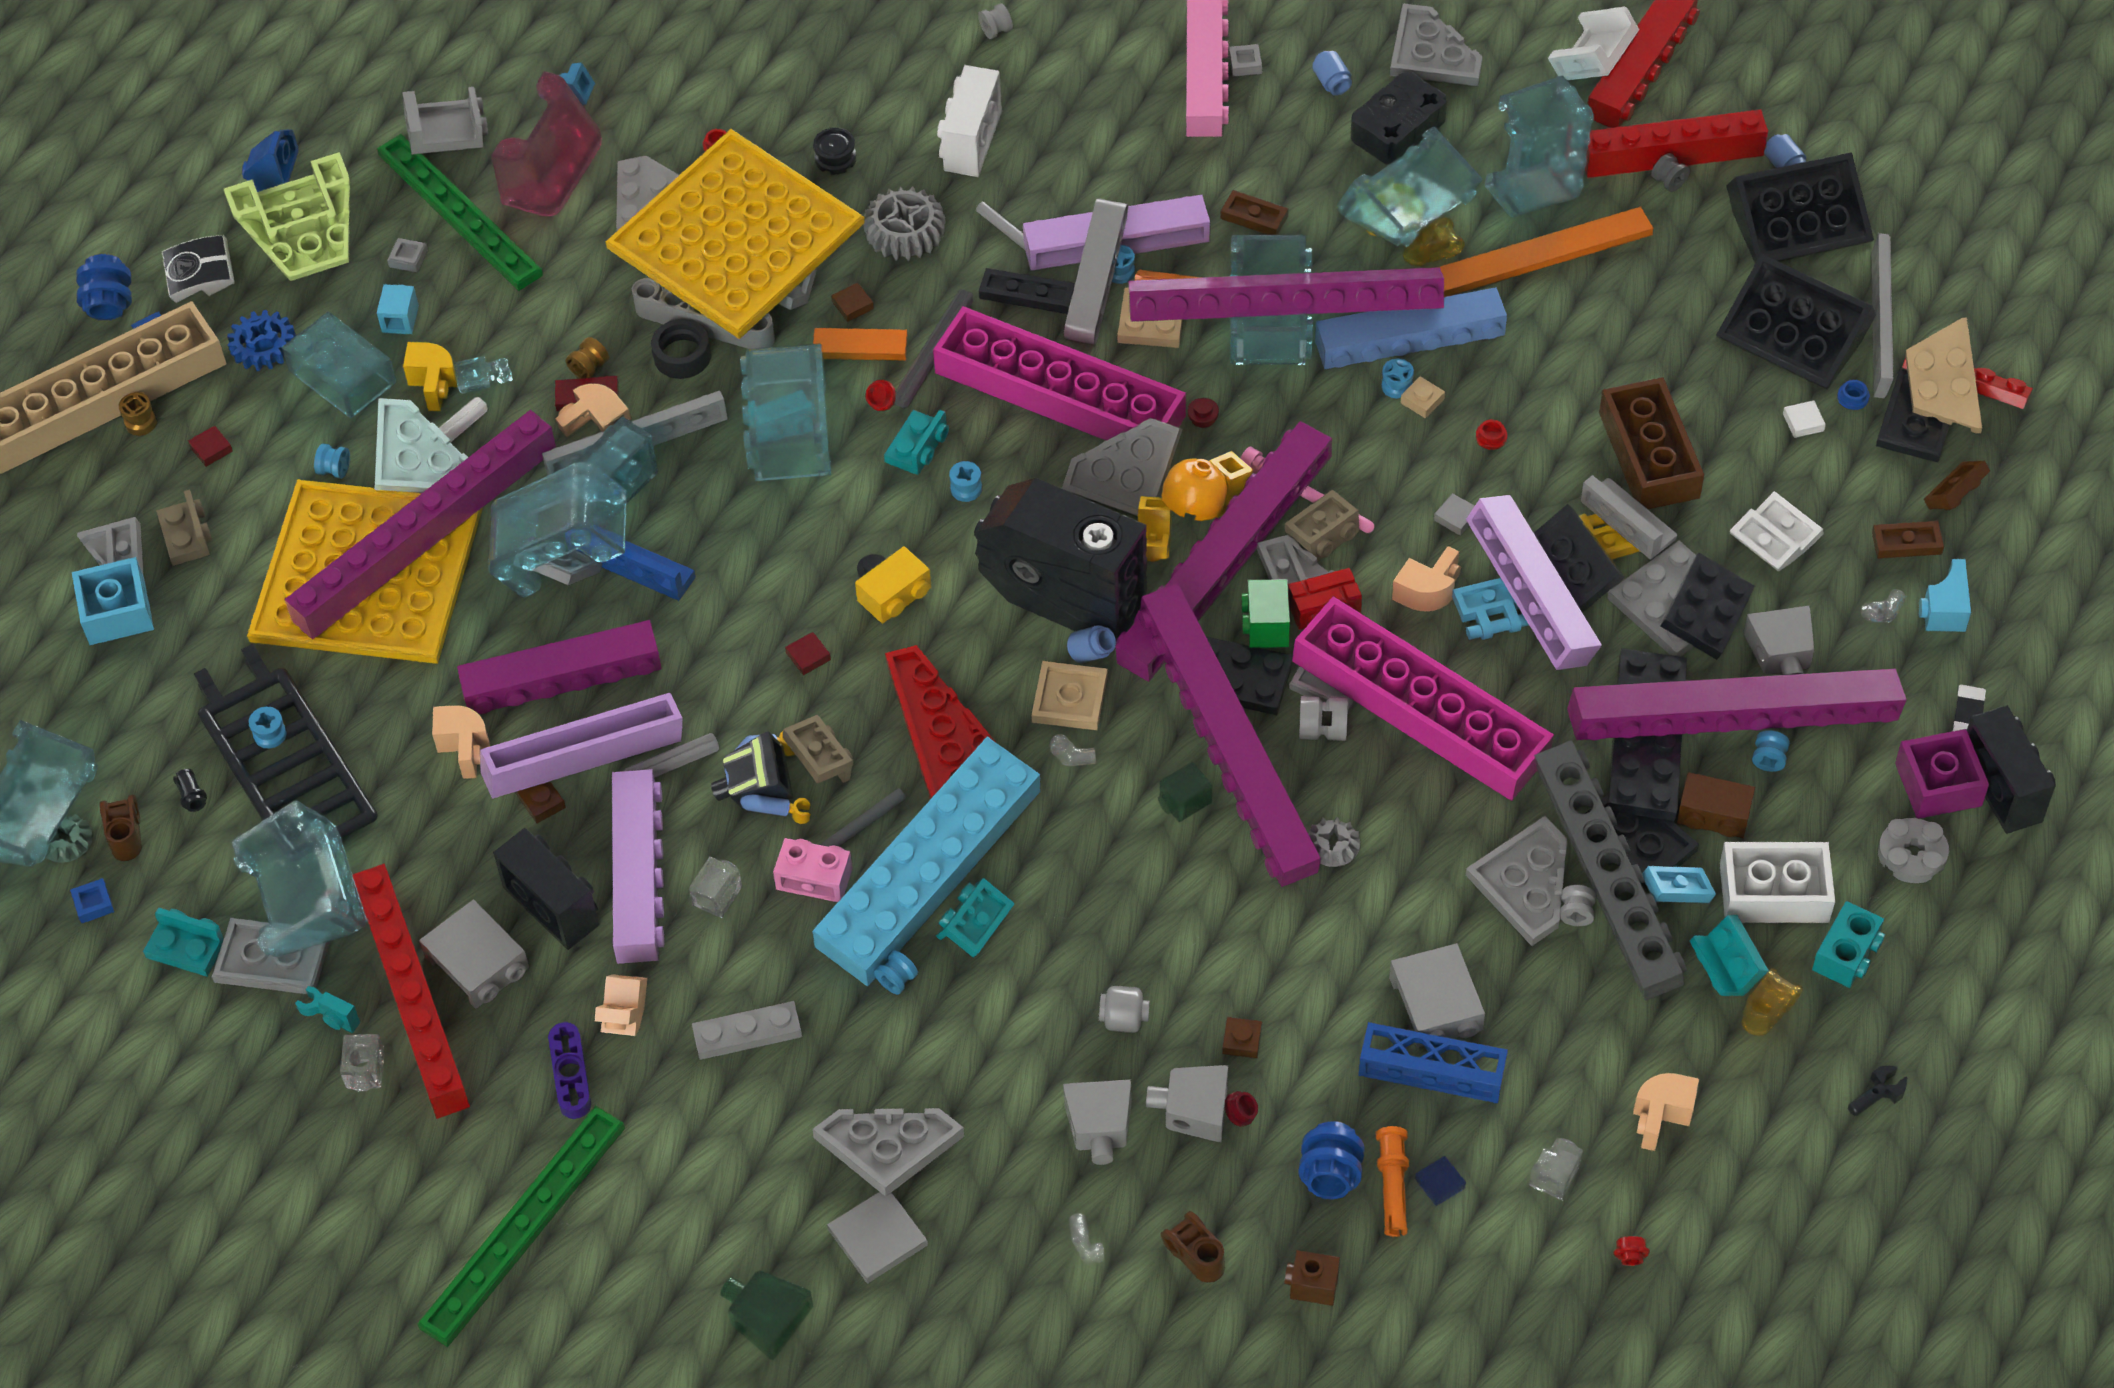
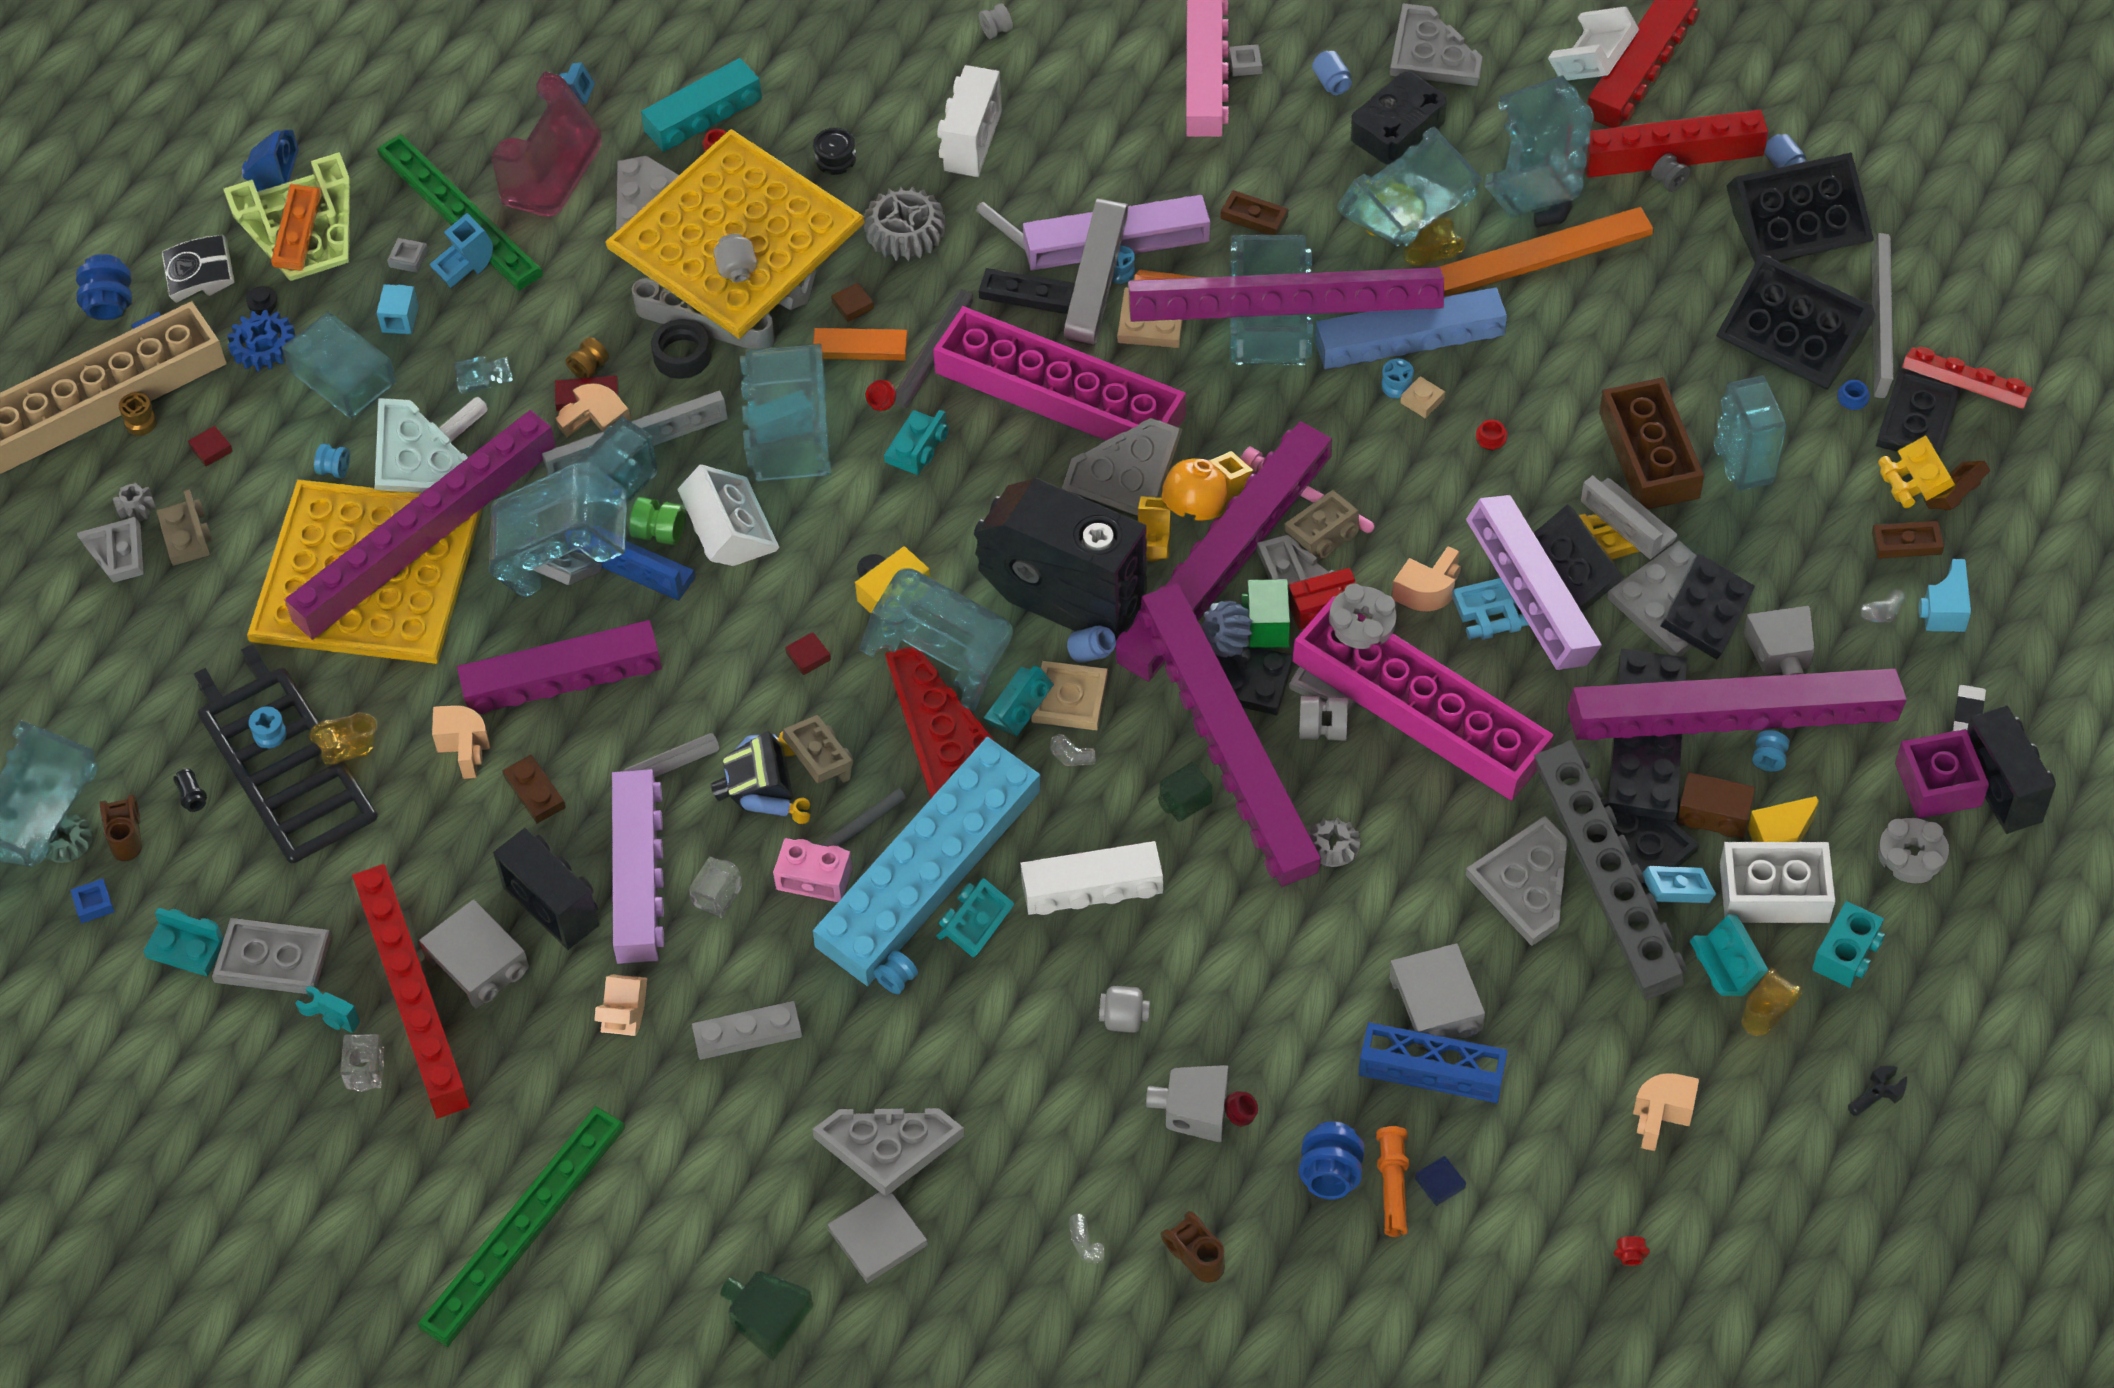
(112, 601): medium azure brick -> none
(134, 502): none -> light grey gear
(261, 299): none -> black plate
(296, 227): none -> orange tile
(300, 880): clear light blue windscreen -> none
(346, 737): none -> clear yellow piece
(430, 367): yellow brick -> none
(444, 124): light grey panel -> none
(469, 251): none -> dark azure brick
(578, 1081): dark purple beam -> none
(580, 745): lavender brick -> none
(657, 521): none -> bright green wheel
(701, 104): none -> teal brick
(726, 516): none -> white slope
(735, 257): none -> light grey head
(943, 627): none -> clear light blue windscreen
(960, 487): dark azure wheel -> none
(1019, 700): none -> teal bracket
(1092, 878): none -> white brick
(1099, 1116): light grey torso -> none
(1203, 412): dark red plate -> none
(1227, 628): none -> sand blue gear
(1242, 1037): reddish brown plate -> none
(1313, 1277): reddish brown brick -> none
(1362, 600): none -> light grey plate
(1454, 514): light grey tile -> none
(1555, 215): none -> black arm
(1556, 1168): clear brick -> none
(1577, 905): light grey wheel -> none
(1750, 433): none -> clear light blue brick
(1777, 531): white slope -> none
(1783, 822): none -> yellow slope
(1804, 419): white tile -> none
(1925, 467): none -> yellow plate
(1944, 377): tan wing -> none

